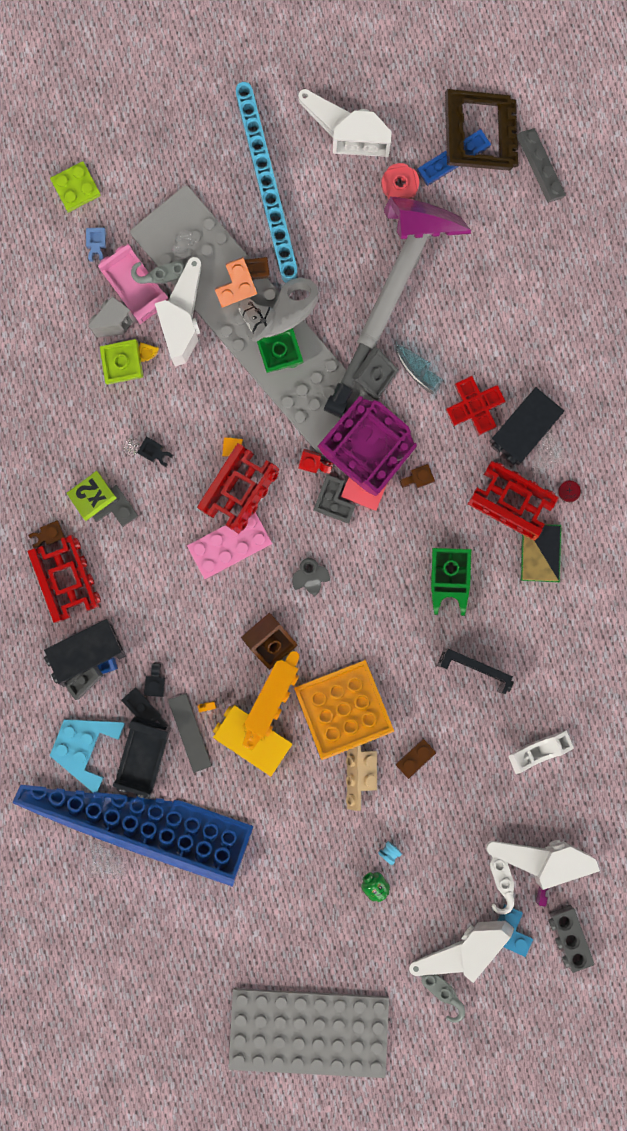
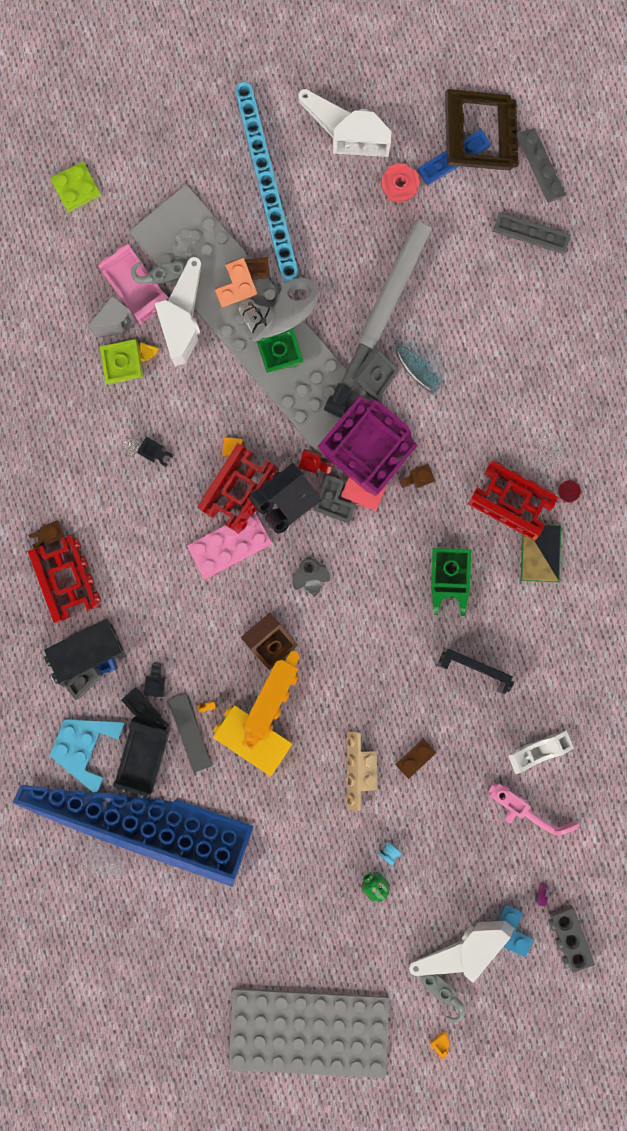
(91, 495): lime tile -> none
(95, 241): medium blue plate -> none
(119, 507): dark grey plate -> none
(290, 493): none -> black piece
(343, 710): light orange plate -> none
(423, 218): magenta wedge -> none
(441, 1044): none -> light orange tile
(475, 405): red plate -> none
(519, 807): none -> bright pink piece
(526, 427): black panel -> none
(531, 233): none -> dark grey plate
(549, 866): white slope -> none

